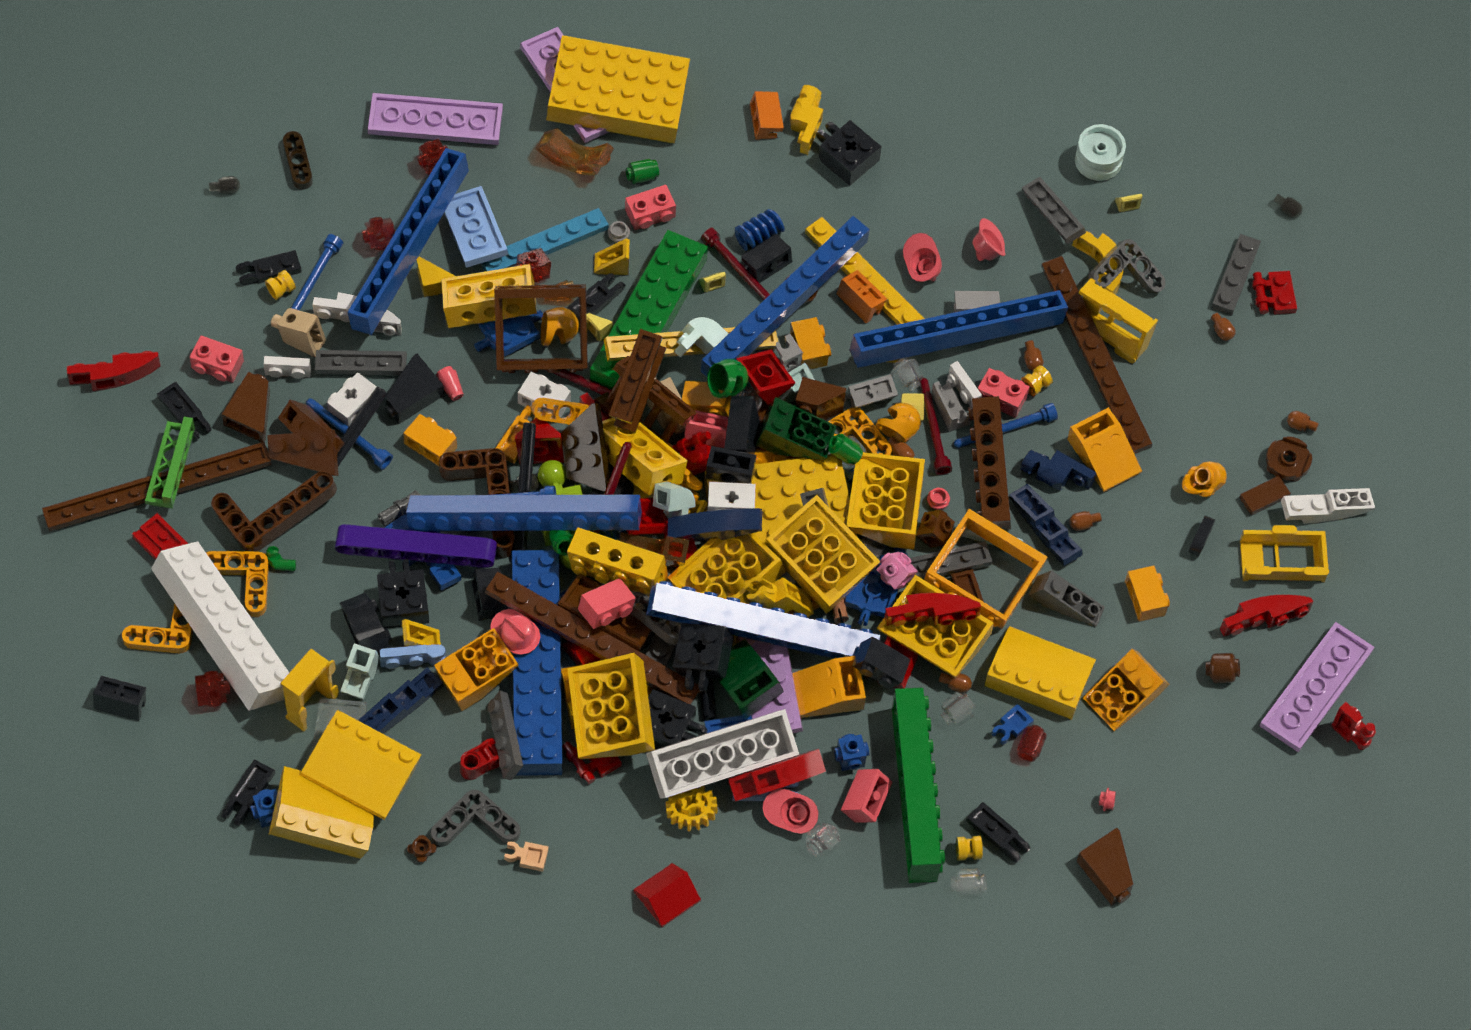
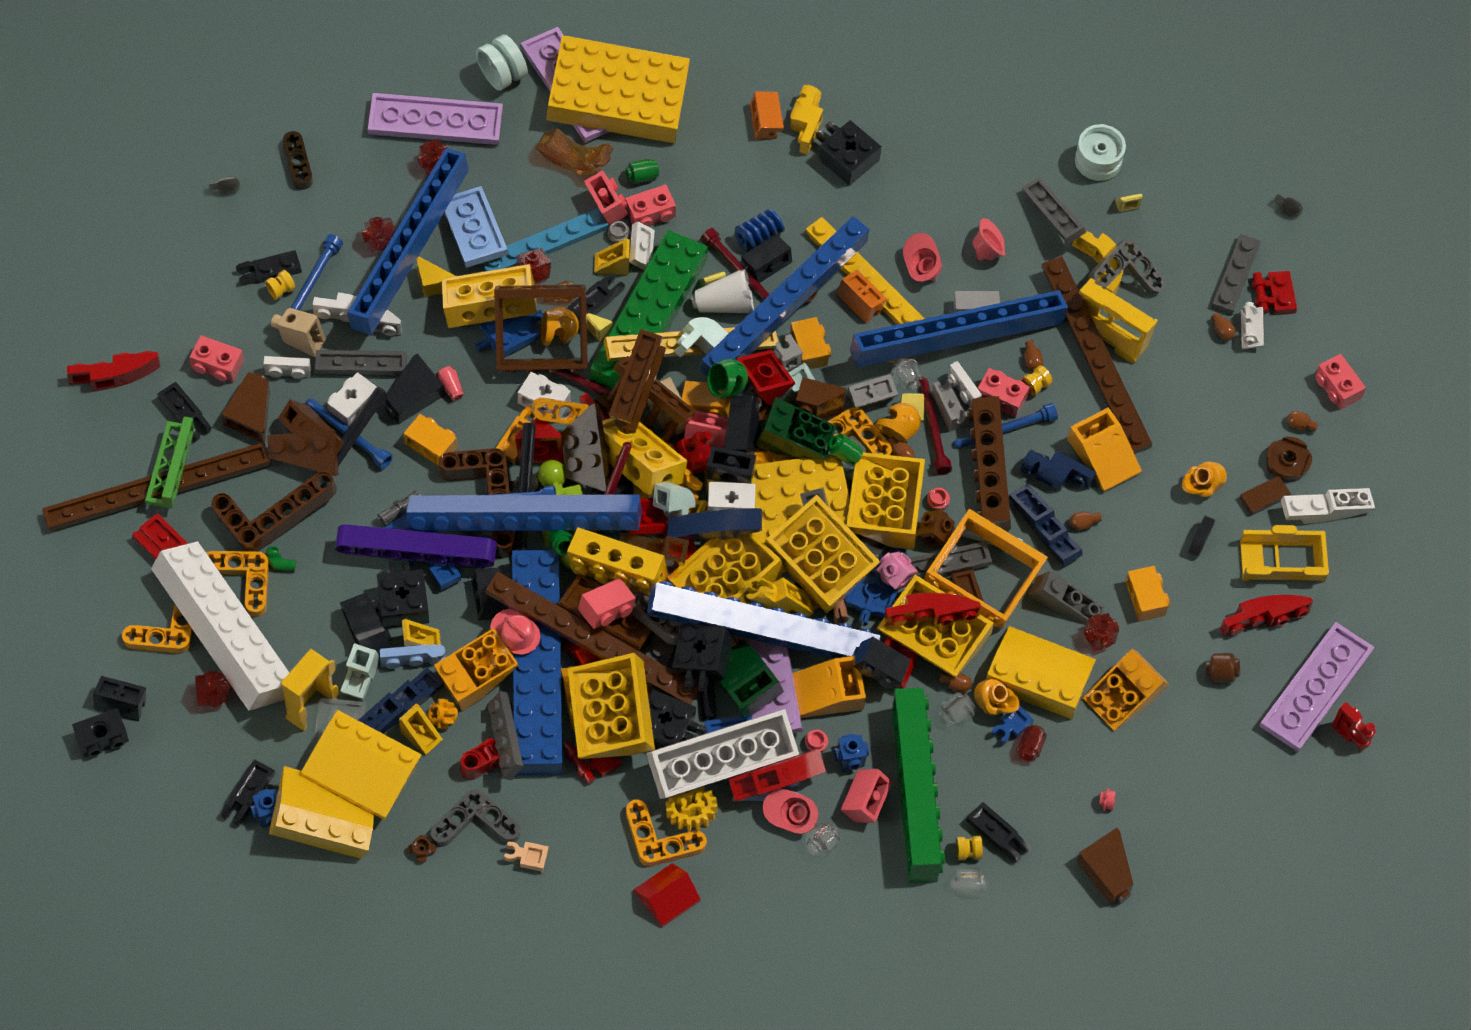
(107, 722): none -> black brick
(419, 730): none -> yellow slope
(443, 713): none -> light orange gear
(501, 62): none -> light aqua wheel
(605, 196): none -> coral brick
(641, 245): none -> white plate
(651, 842): none -> light orange beam
(725, 295): none -> white cone
(816, 739): none -> coral plate
(995, 697): none -> light orange head
(1101, 631): none -> clear red brick
(1252, 326): none -> white hinge
(1340, 381): none -> coral brick

